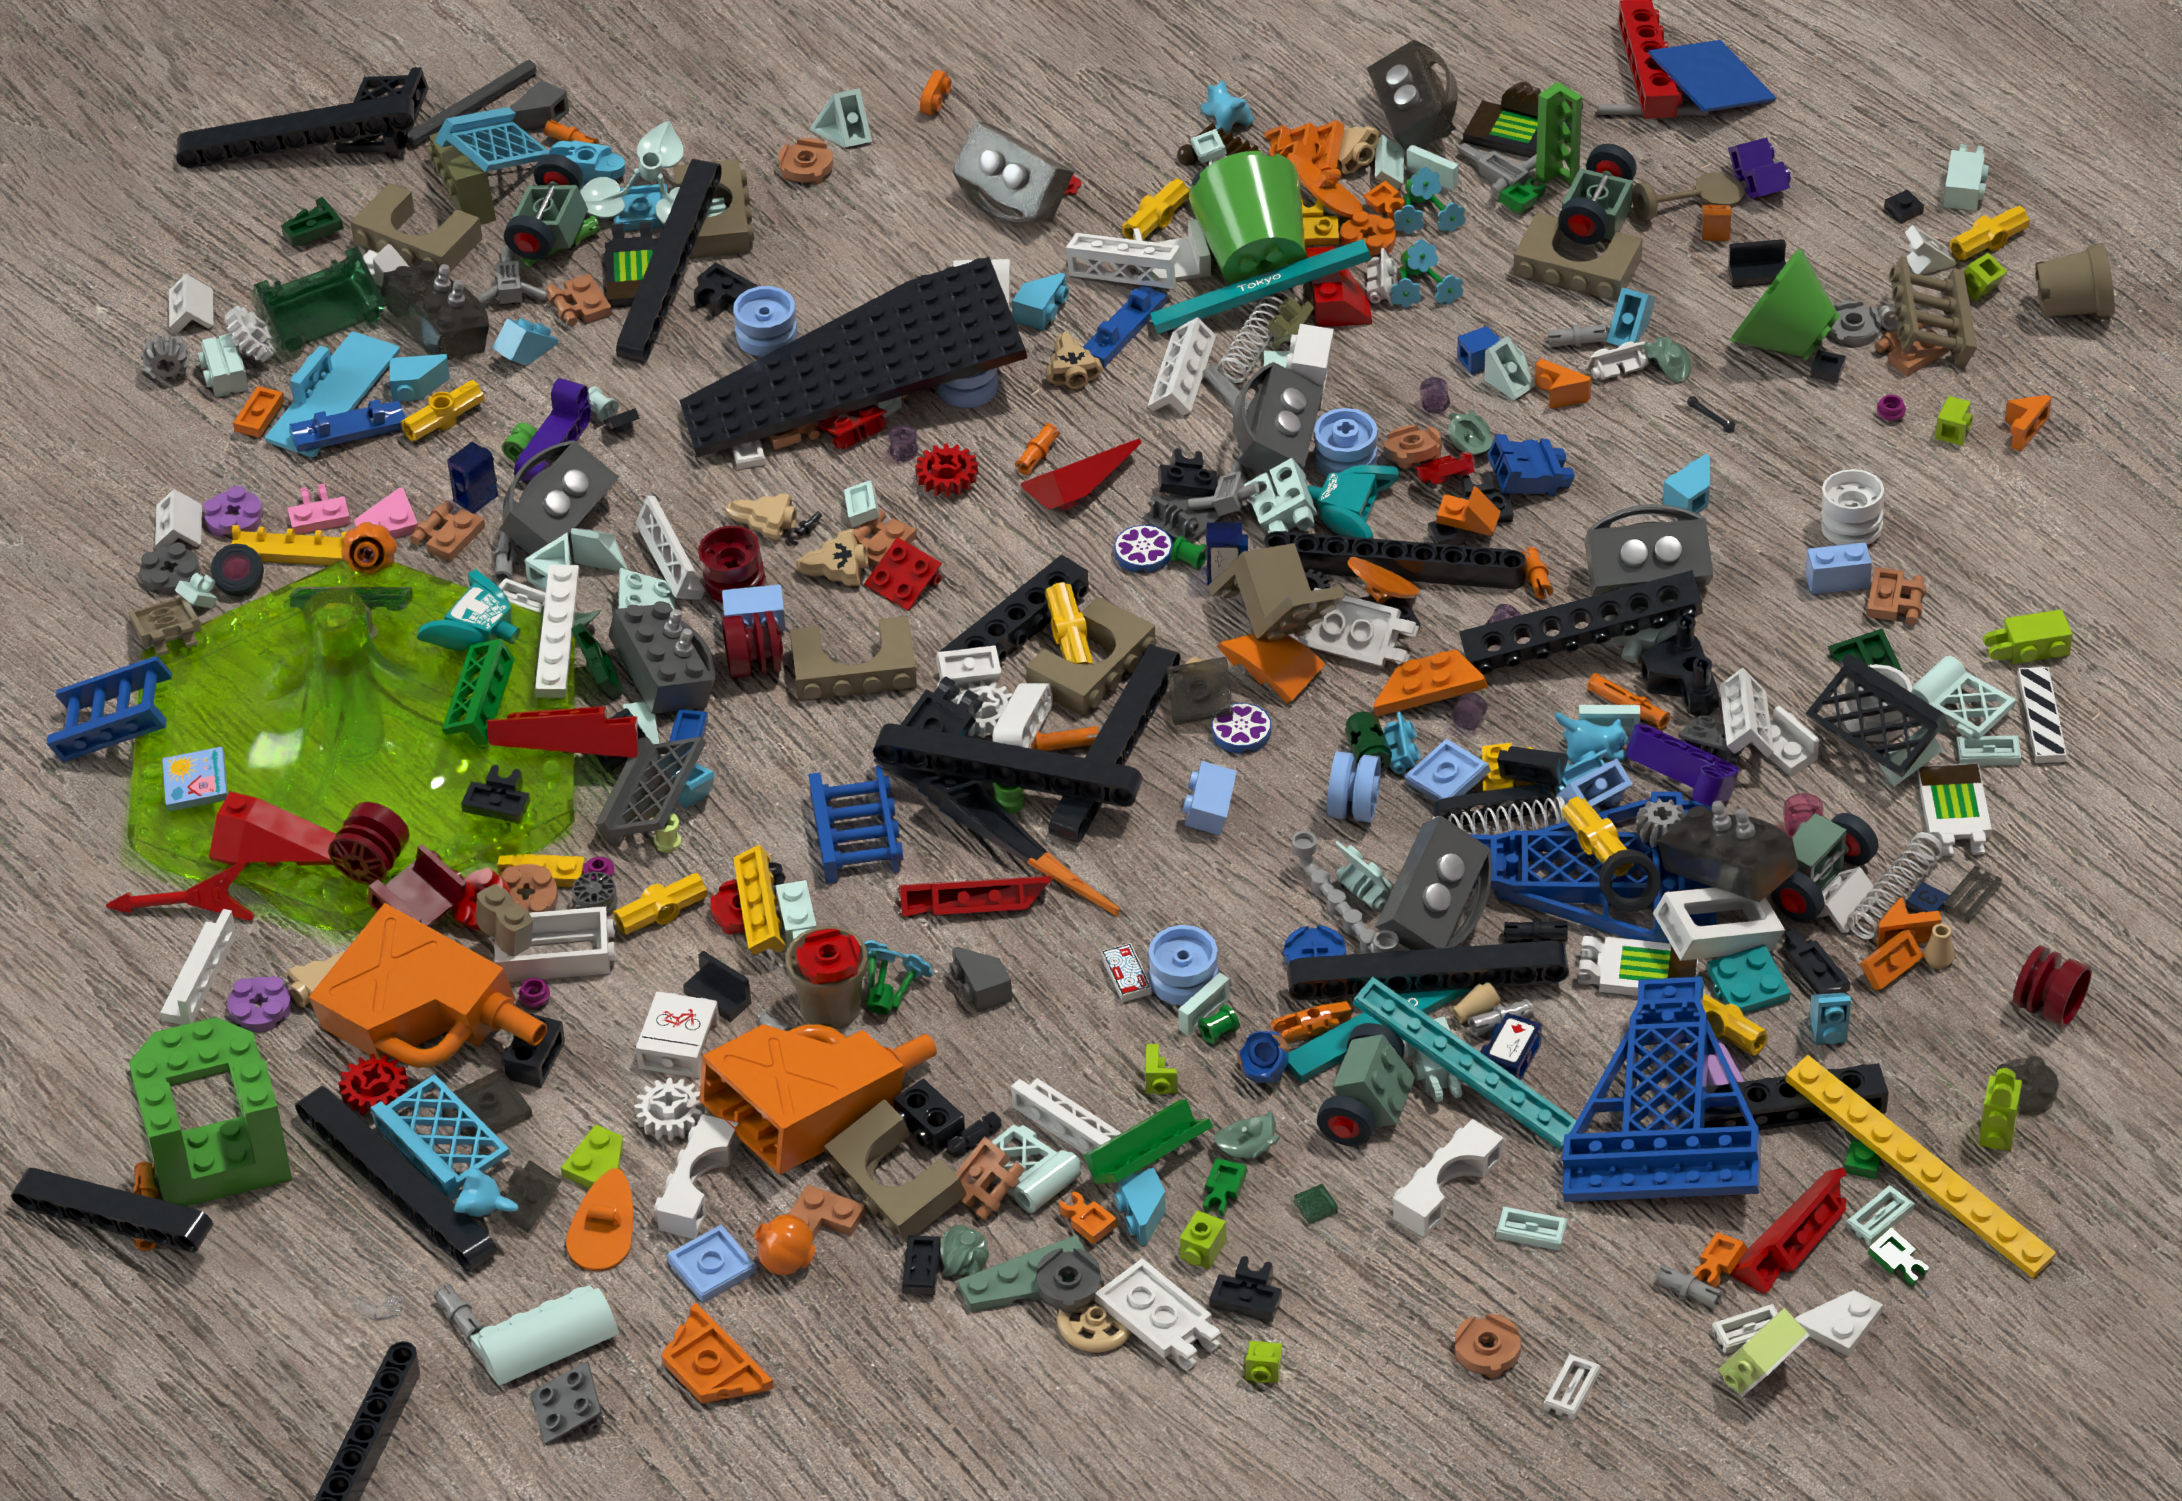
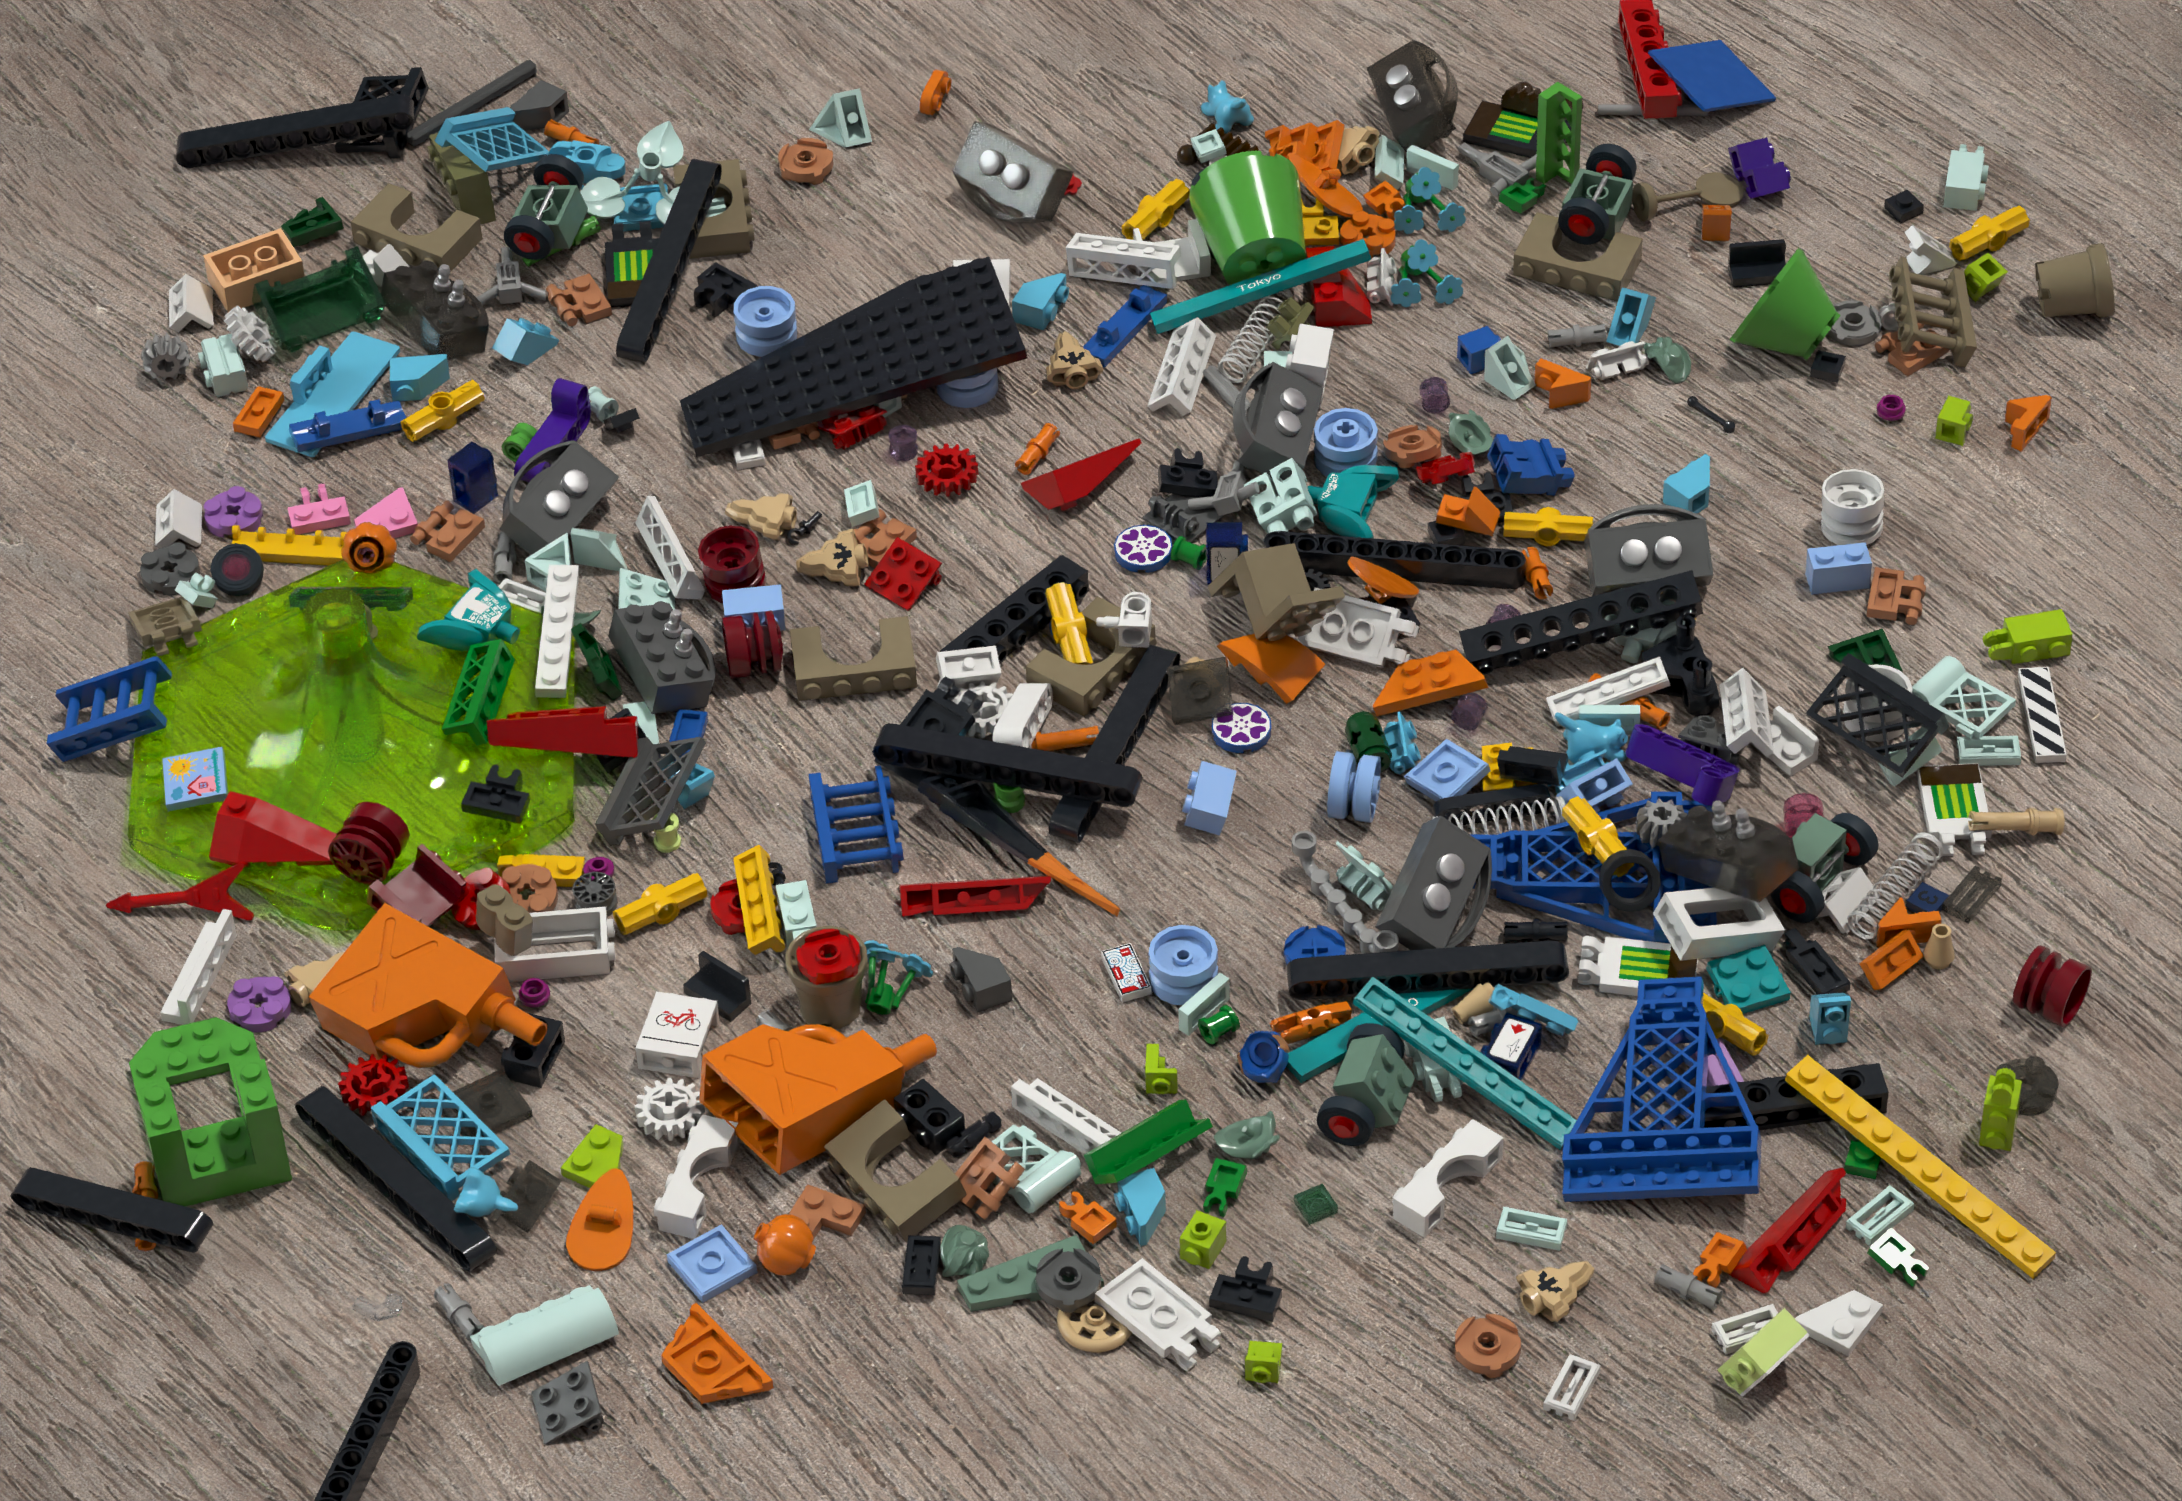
(241, 265): none -> light nougat brick
(1134, 620): none -> white piece
(1532, 1009): none -> medium azure hinge
(1546, 526): none -> yellow piece
(1553, 1289): none -> tan rock
(1611, 689): none -> white tile
(2029, 821): none -> tan pin

